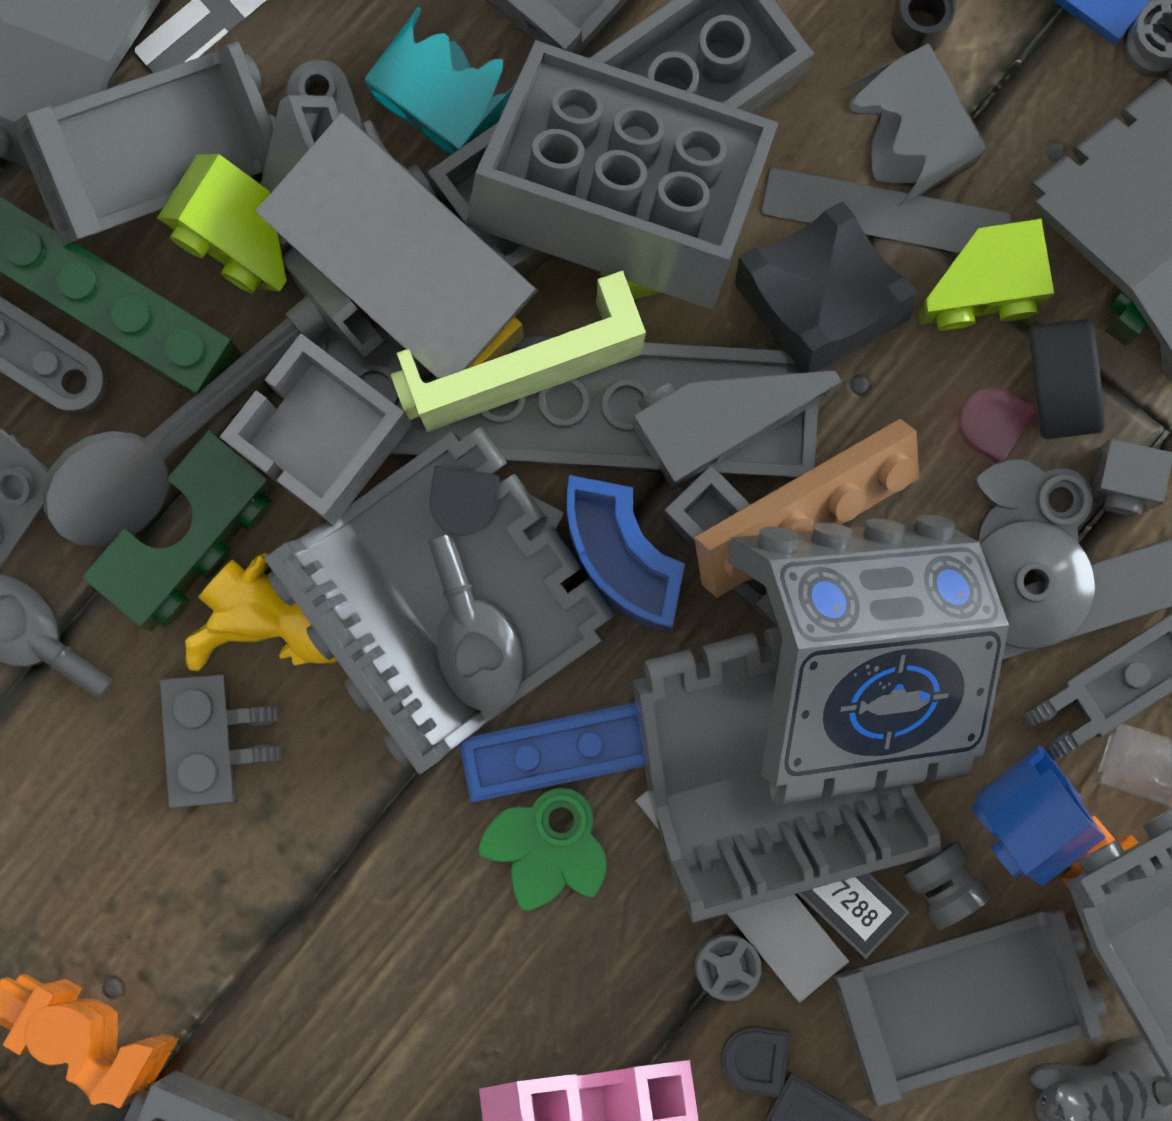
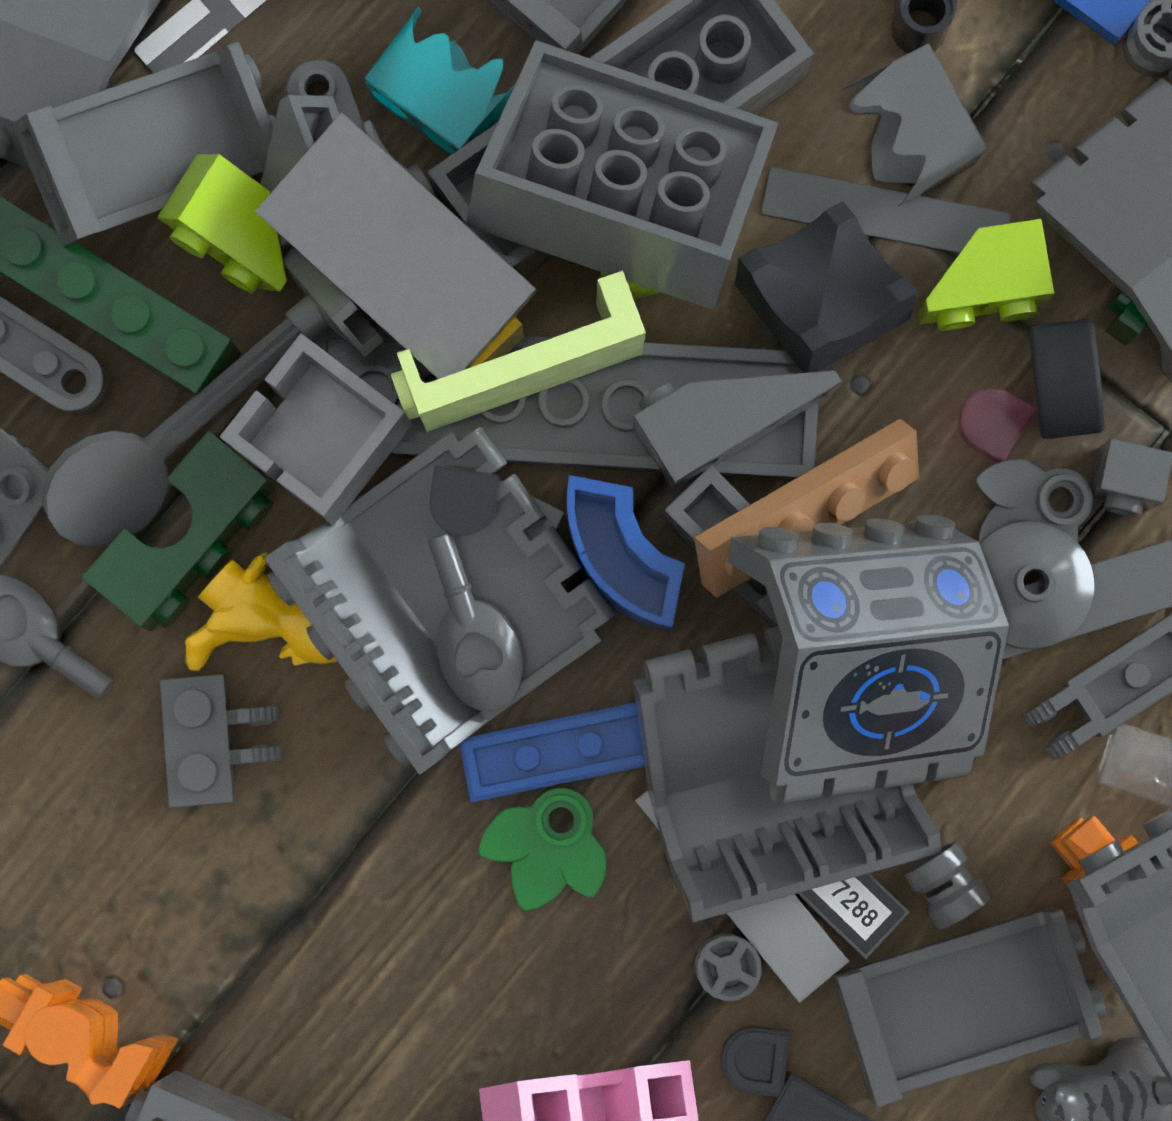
(1036, 818): blue brick -> none

